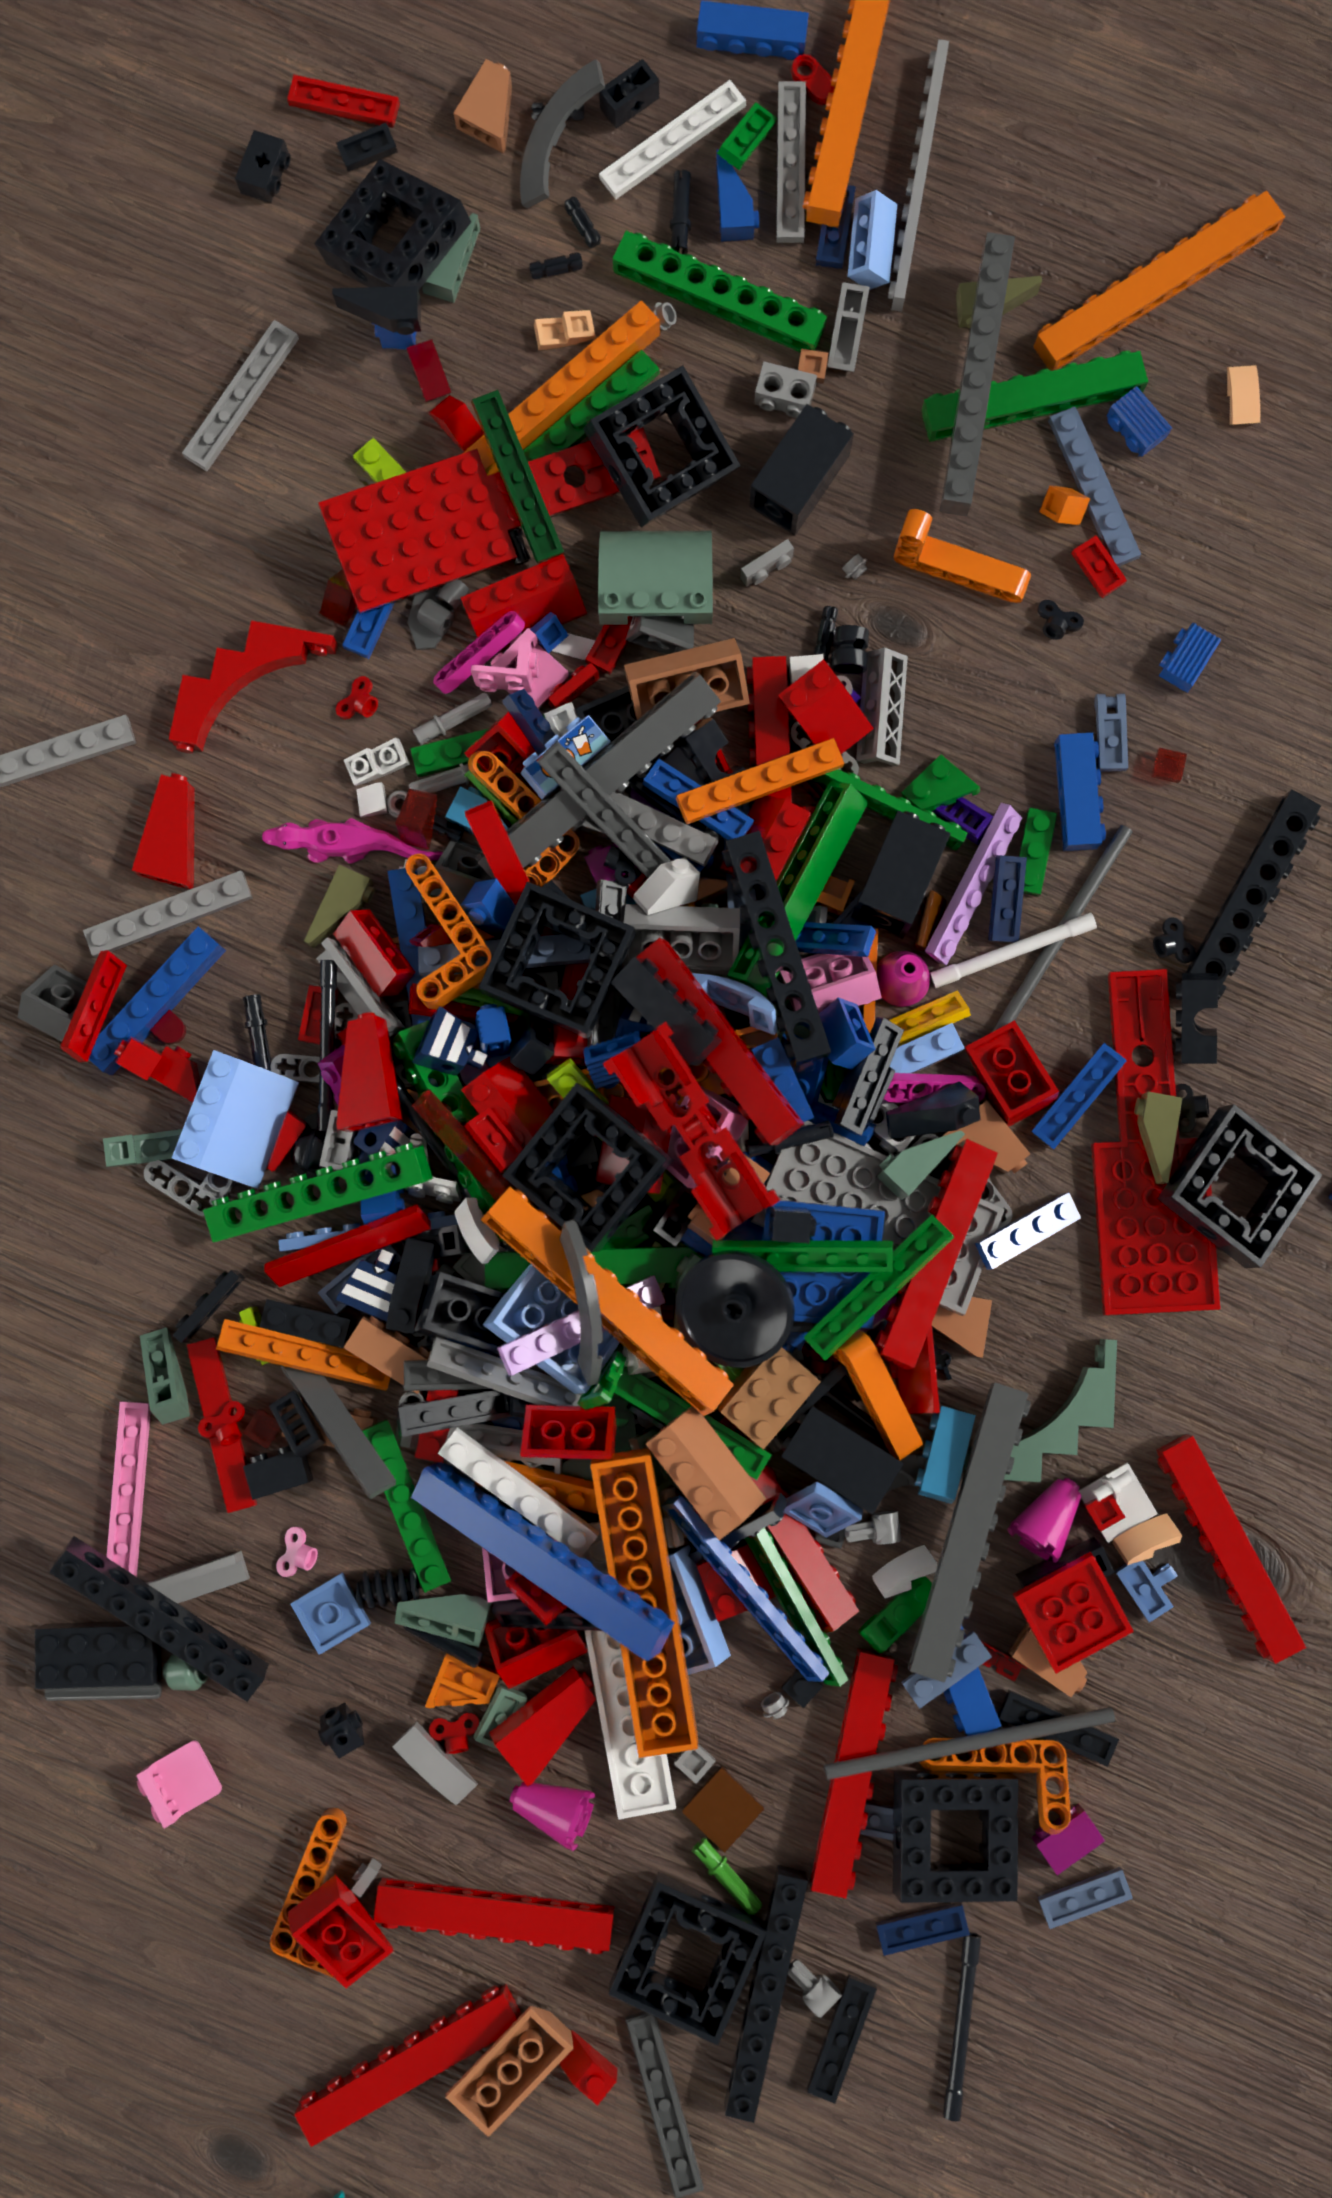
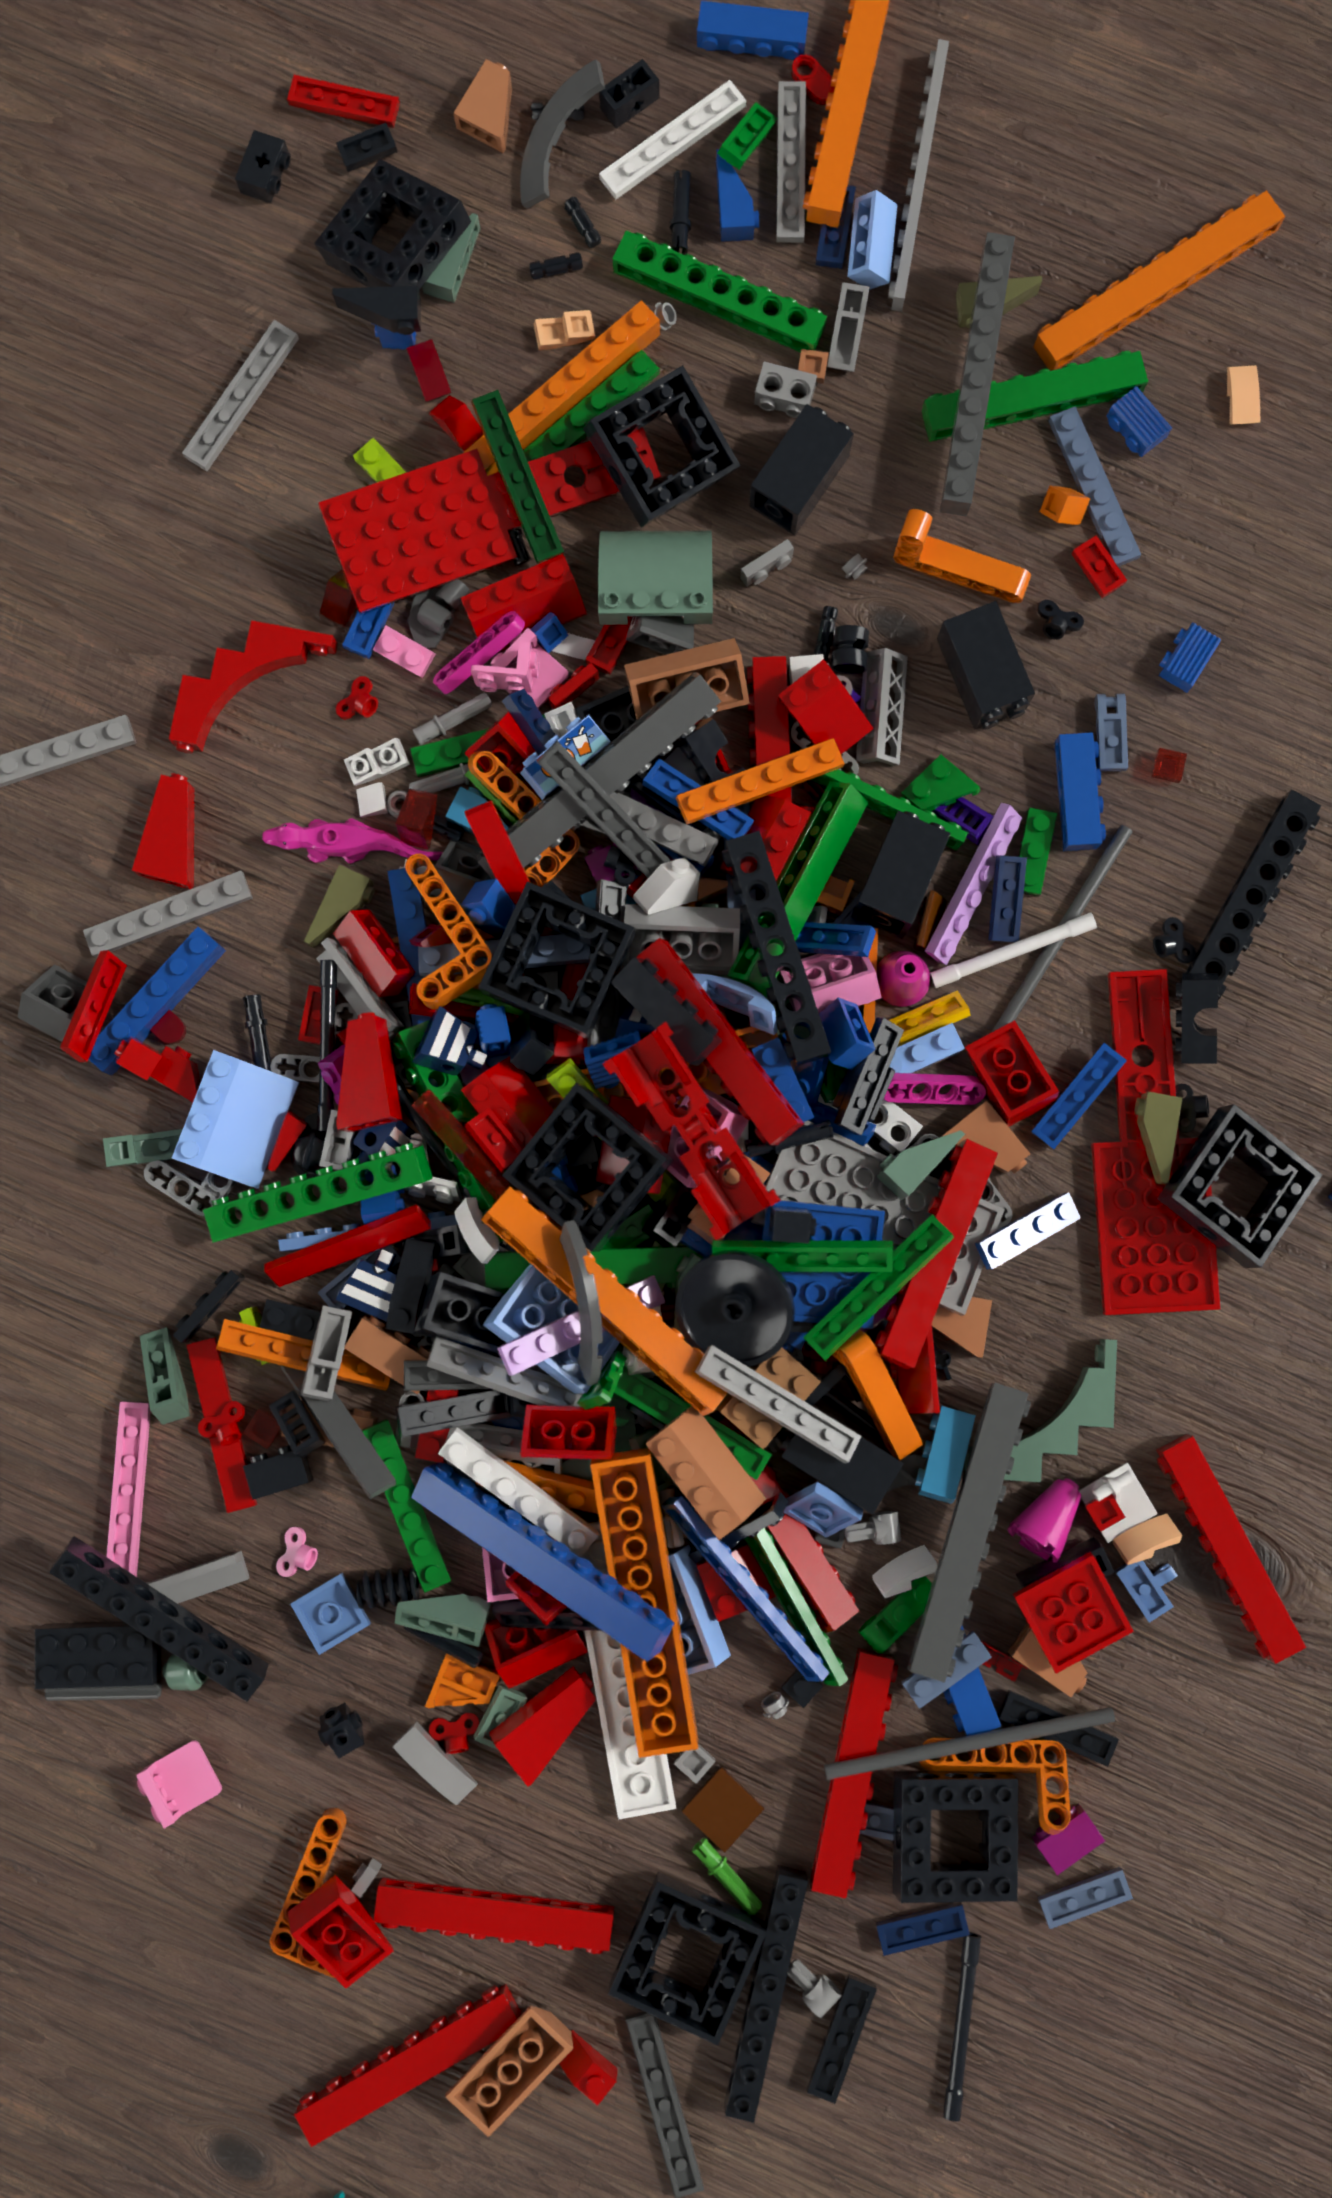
(326, 1354): none -> light grey slope
(404, 651): none -> bright pink plate
(554, 1810): dark pink cone -> none
(778, 1404): none -> light grey plate
(935, 1113): black slope -> none
(985, 666): none -> black brick

